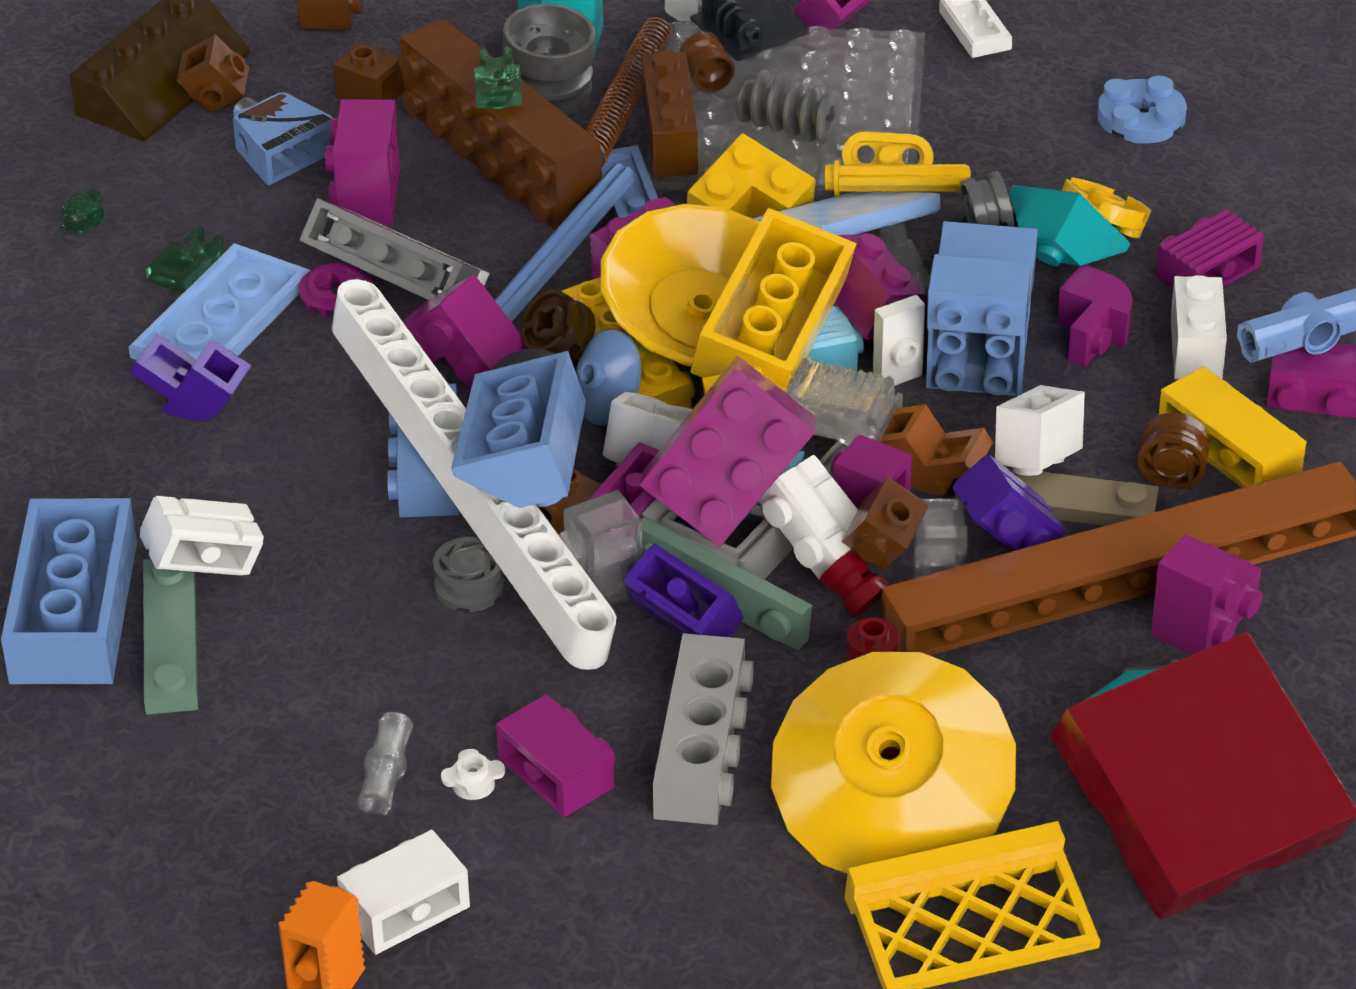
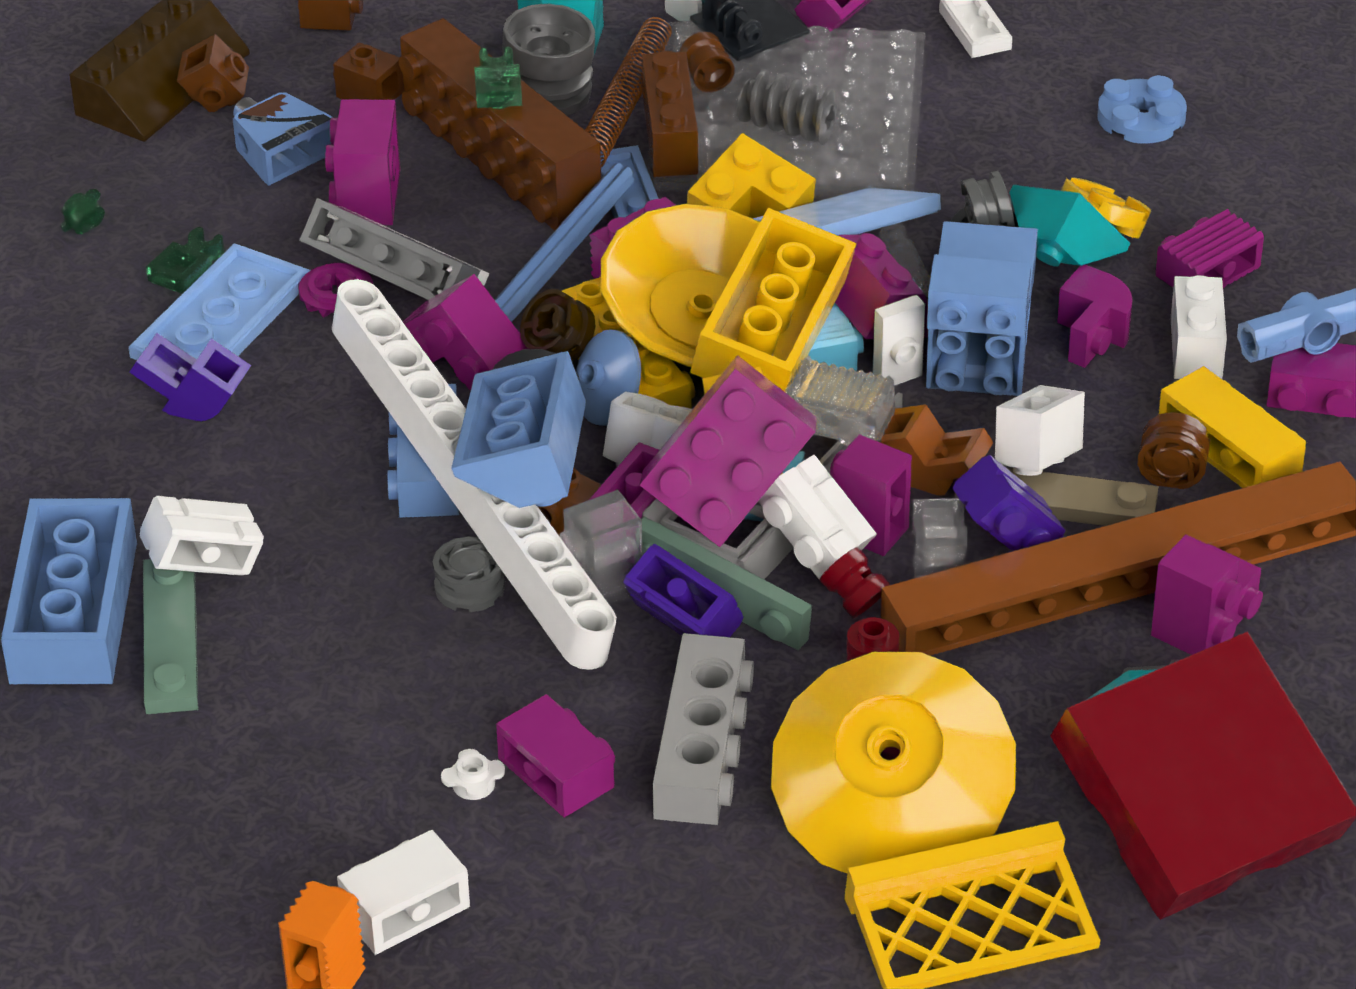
(385, 763): clear pin -> none
(885, 523): reddish brown brick -> none
(887, 148): yellow plate -> none
(894, 177): yellow axle -> none

